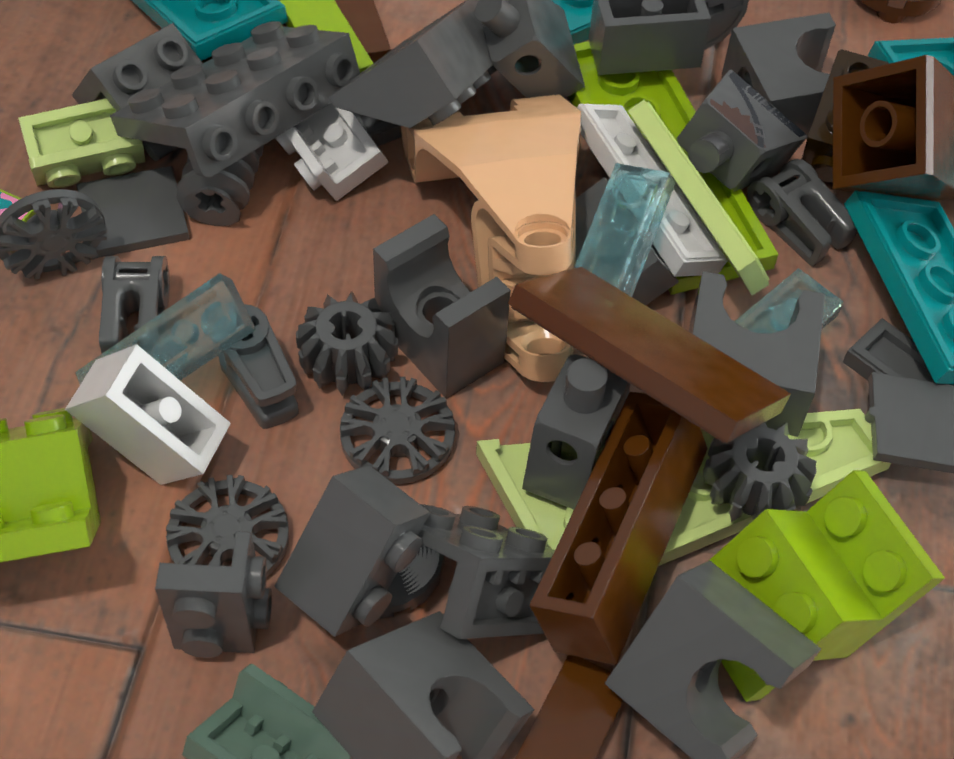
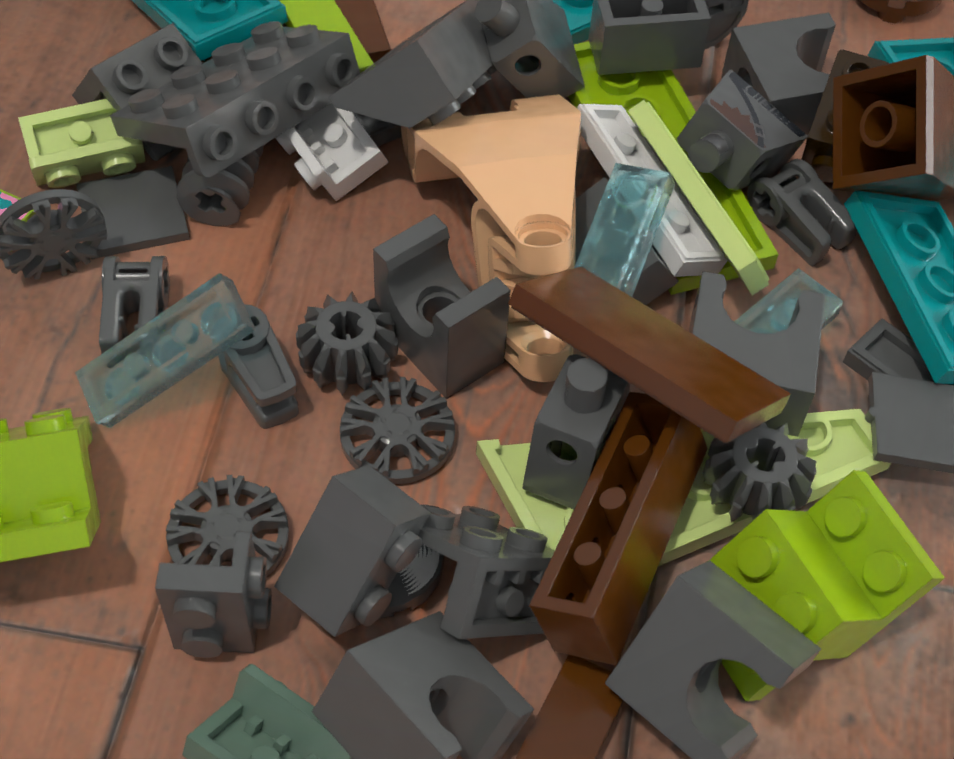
(148, 415): white brick -> none

